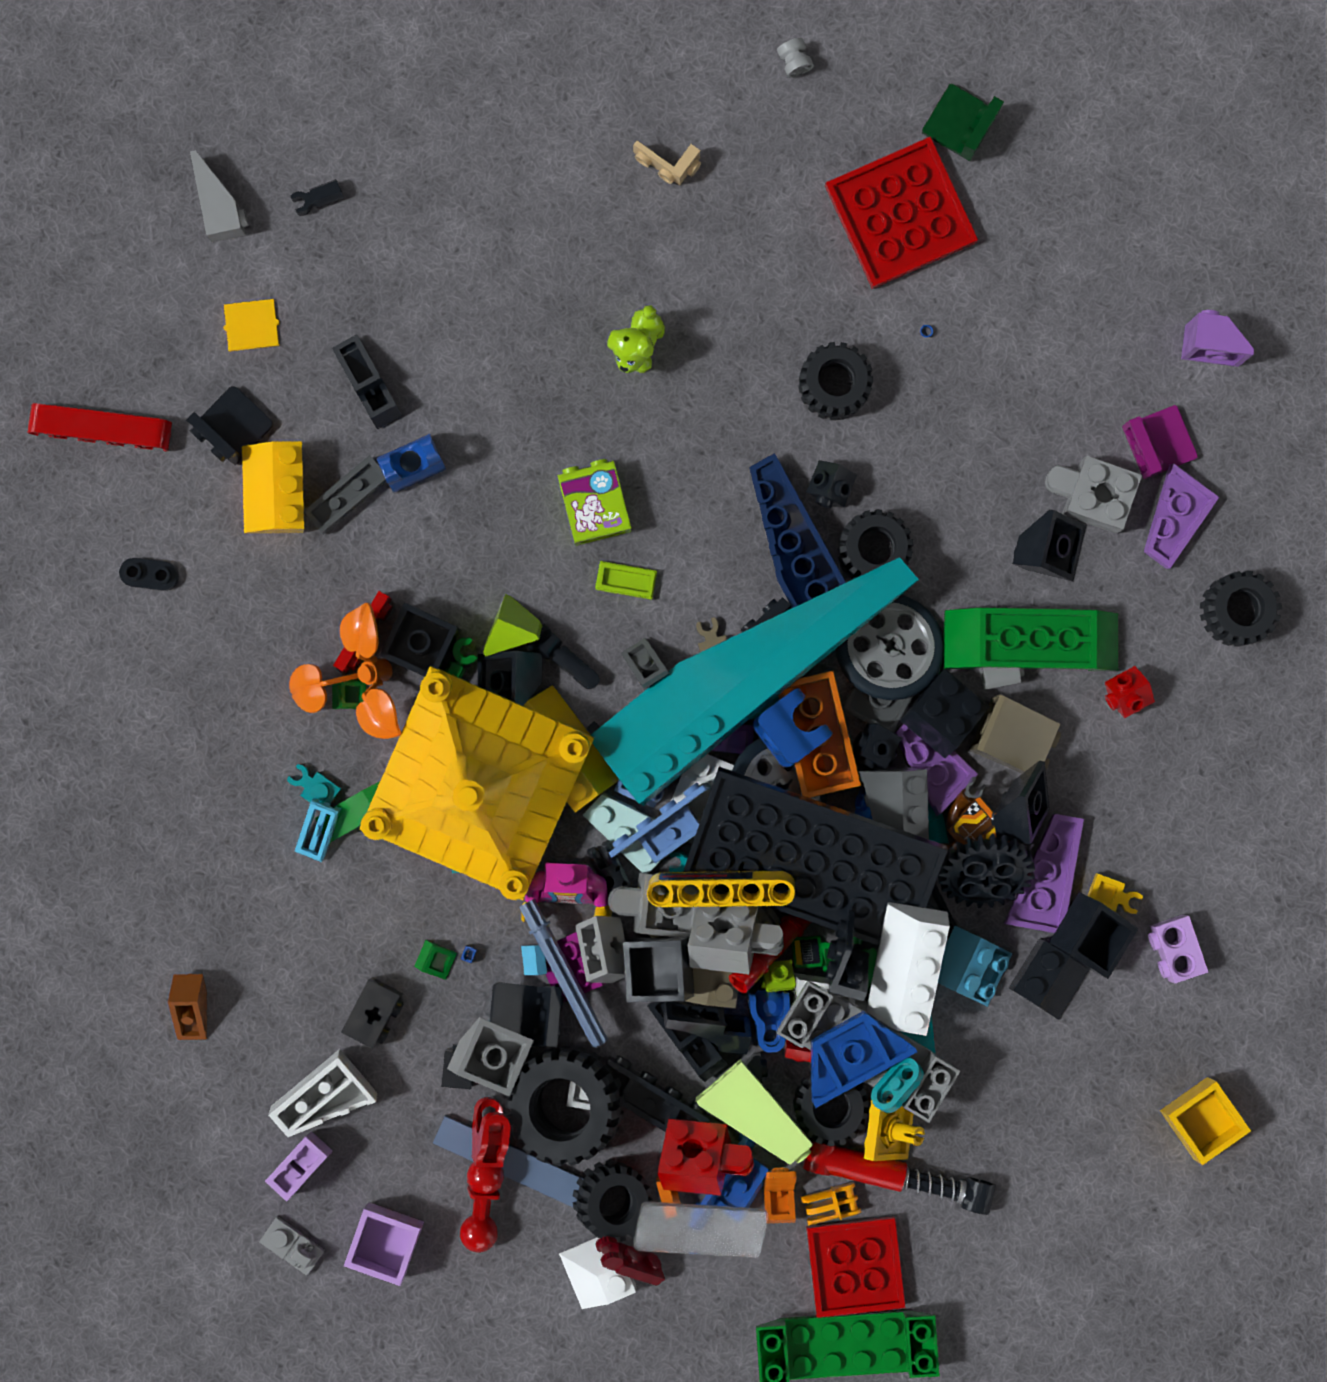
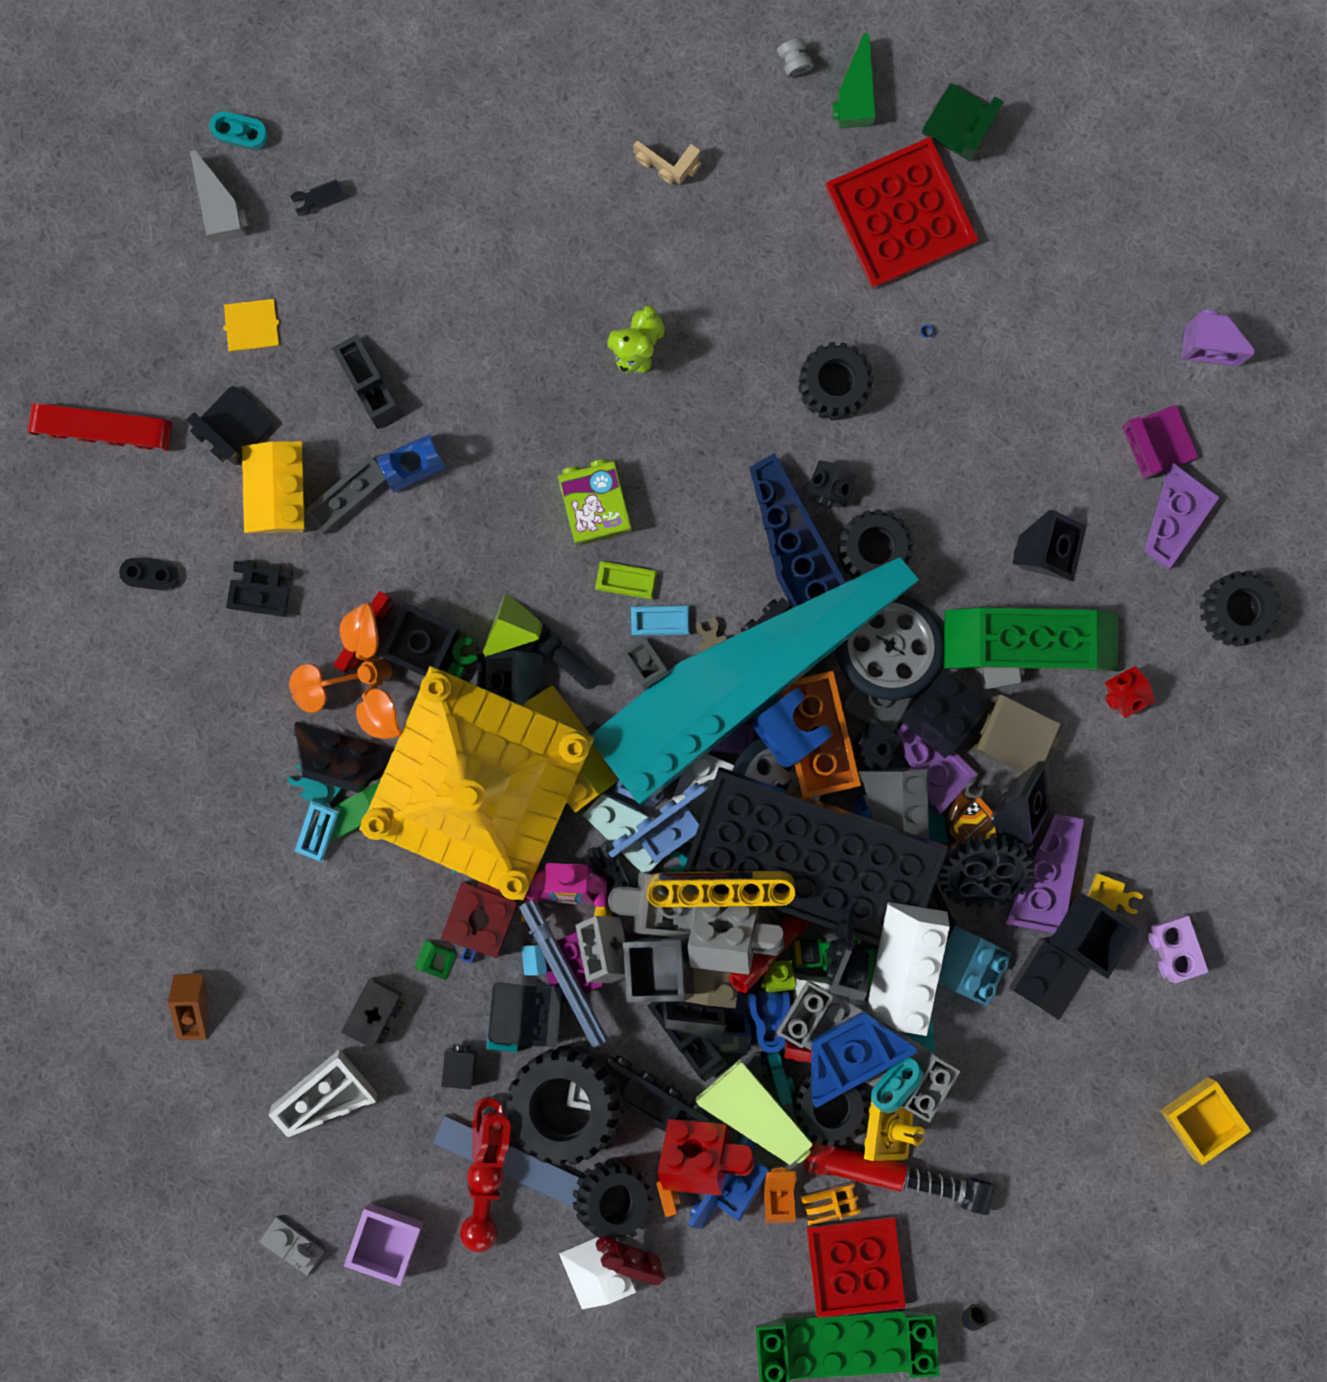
(240, 129): none -> teal plate
(257, 597): none -> black plate
(298, 1166): lavender brick -> none
(339, 758): none -> black wing
(347, 694): green slope -> none
(480, 918): none -> dark red brick
(490, 1056): light grey slope -> none
(660, 620): none -> medium azure tile
(700, 1229): clear piece -> none
(783, 1084): none -> teal plate
(856, 94): none -> green slope
(974, 1317): none -> black hinge
(1095, 492): light grey brick -> none

